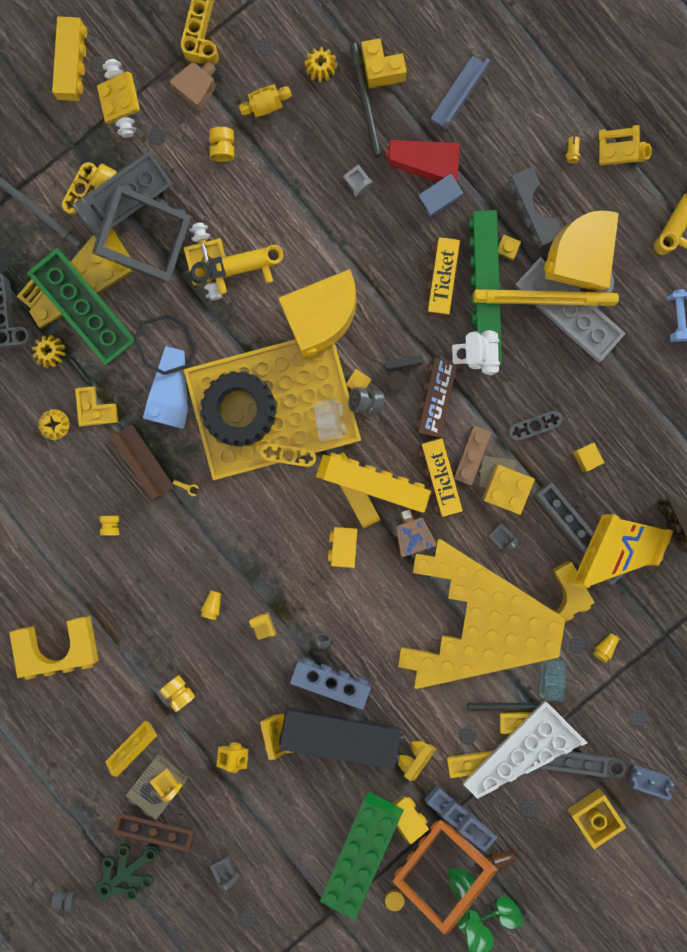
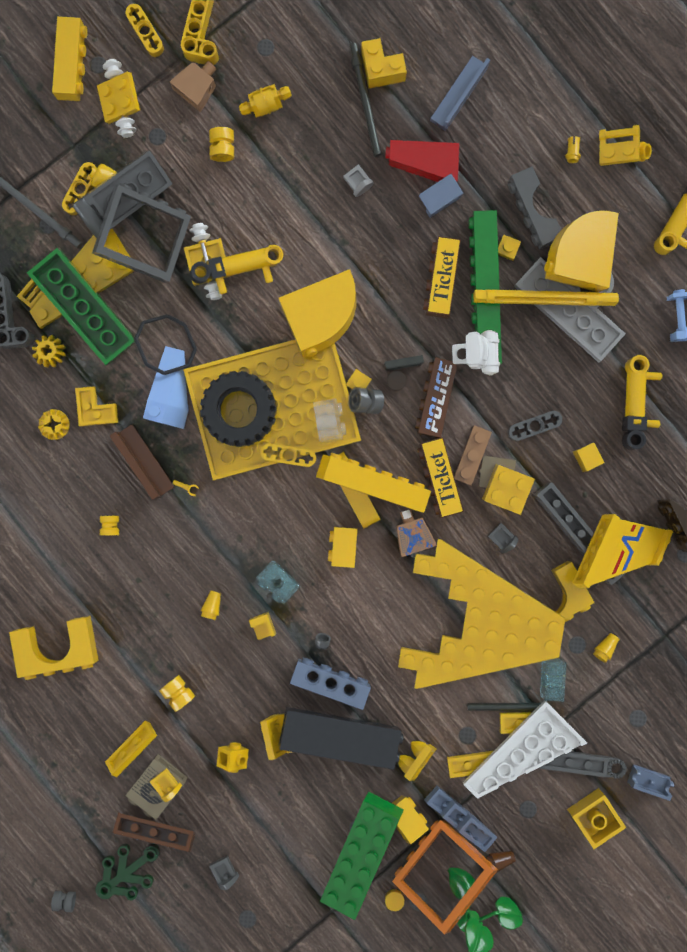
(144, 21): none -> yellow beam
(276, 572): none -> clear light blue brick
(320, 71): yellow gear -> none
(635, 418): none -> yellow piece

